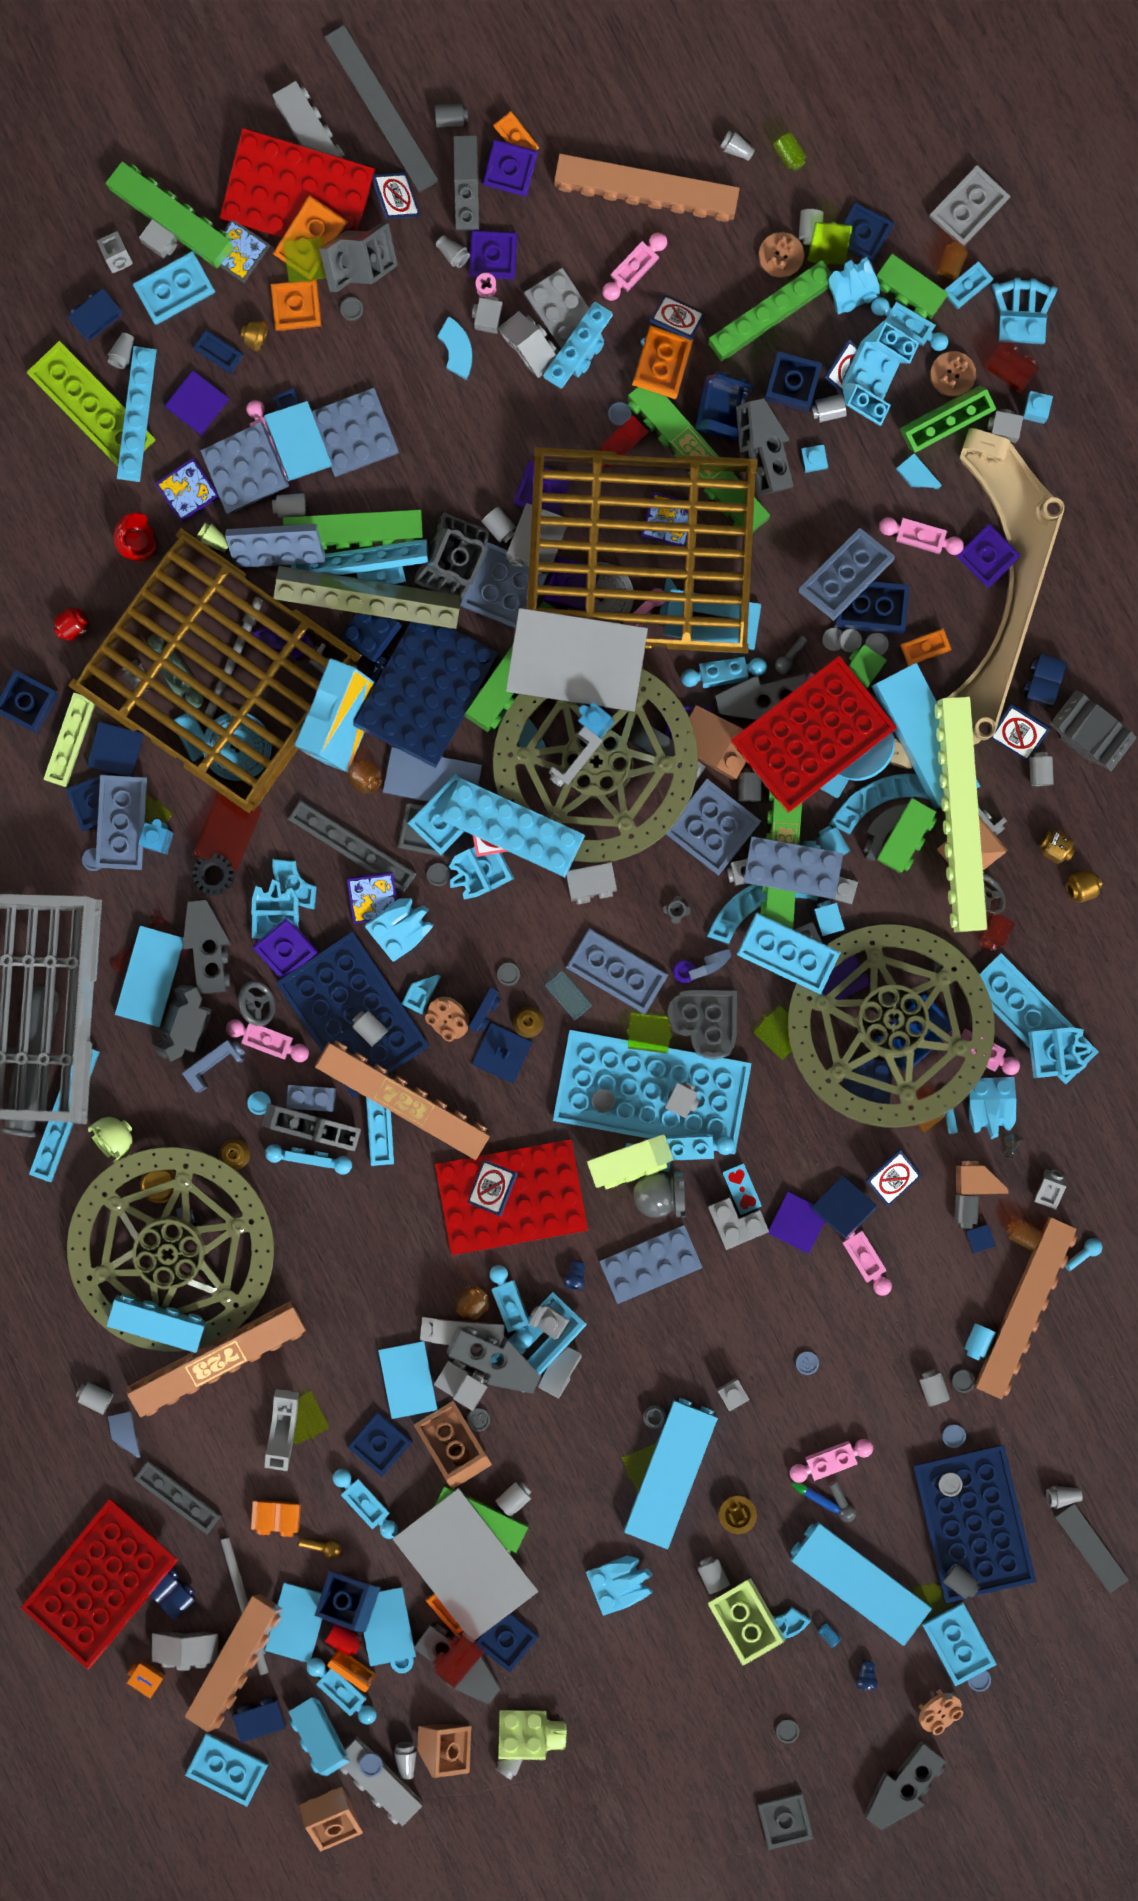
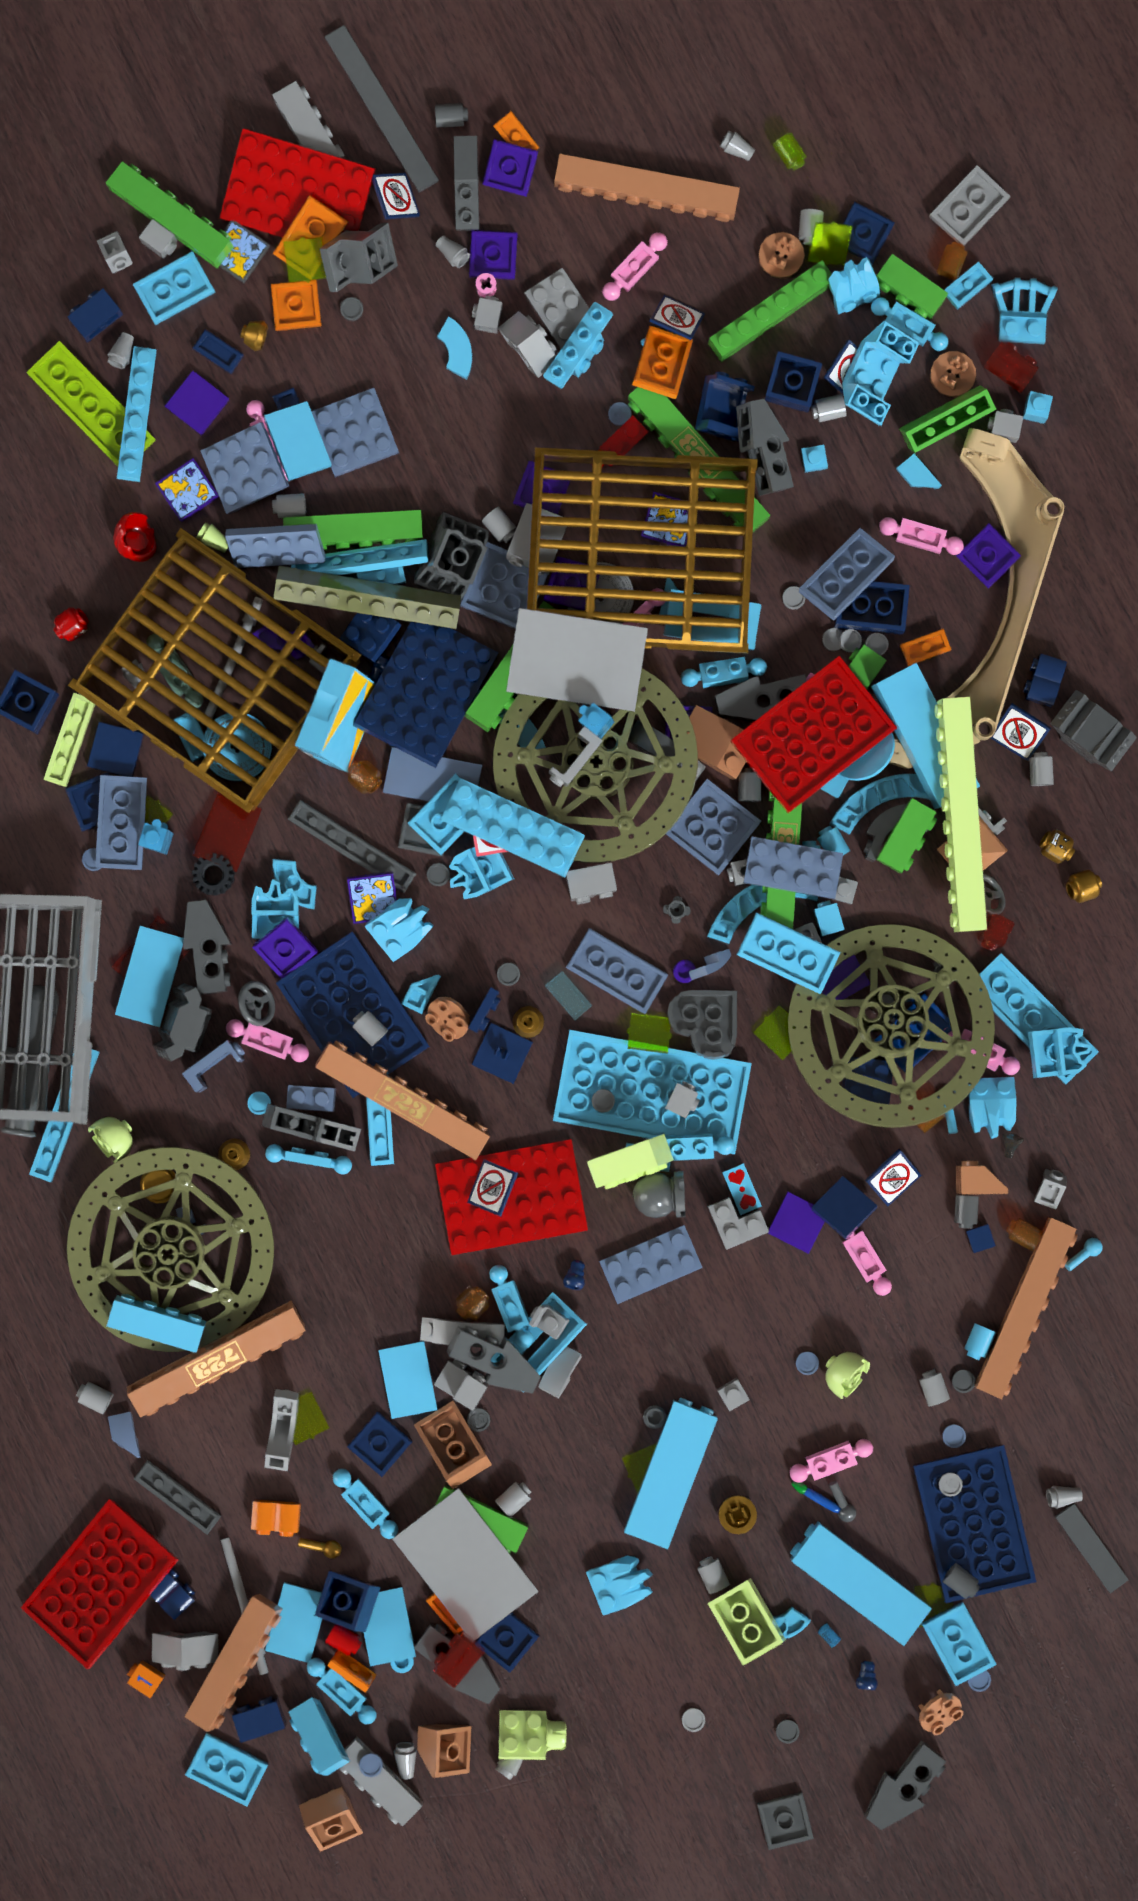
(693, 1719): none -> light grey piece
(785, 663): dark grey bar -> none
(792, 598): none -> light grey piece
(845, 1373): none -> yellowish green cylinder

